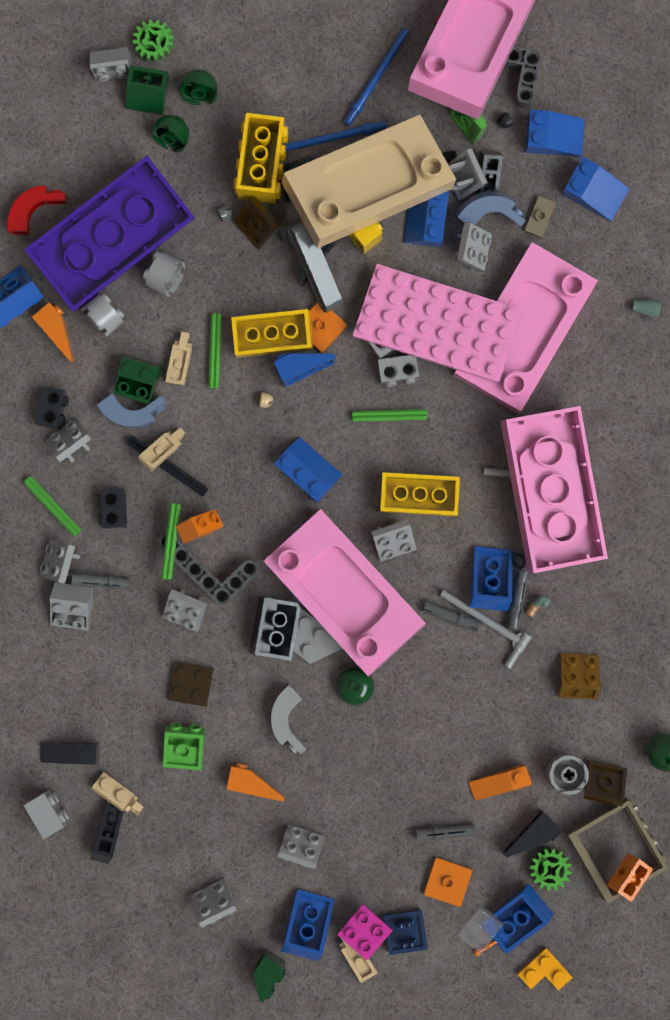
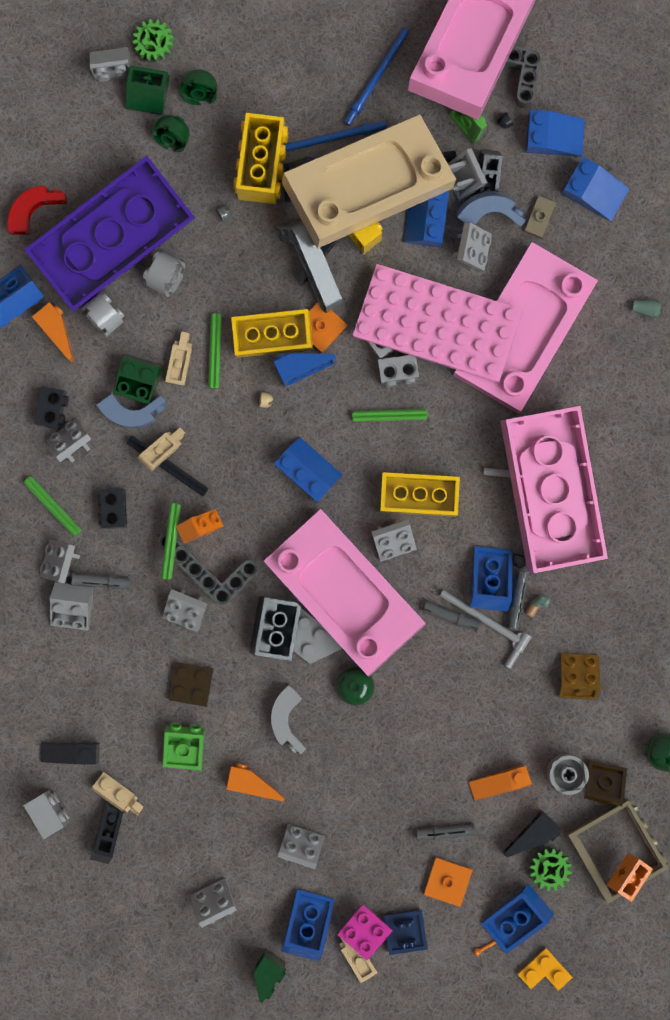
(256, 222): dark brown plate -> none
(480, 929): clear plate -> none

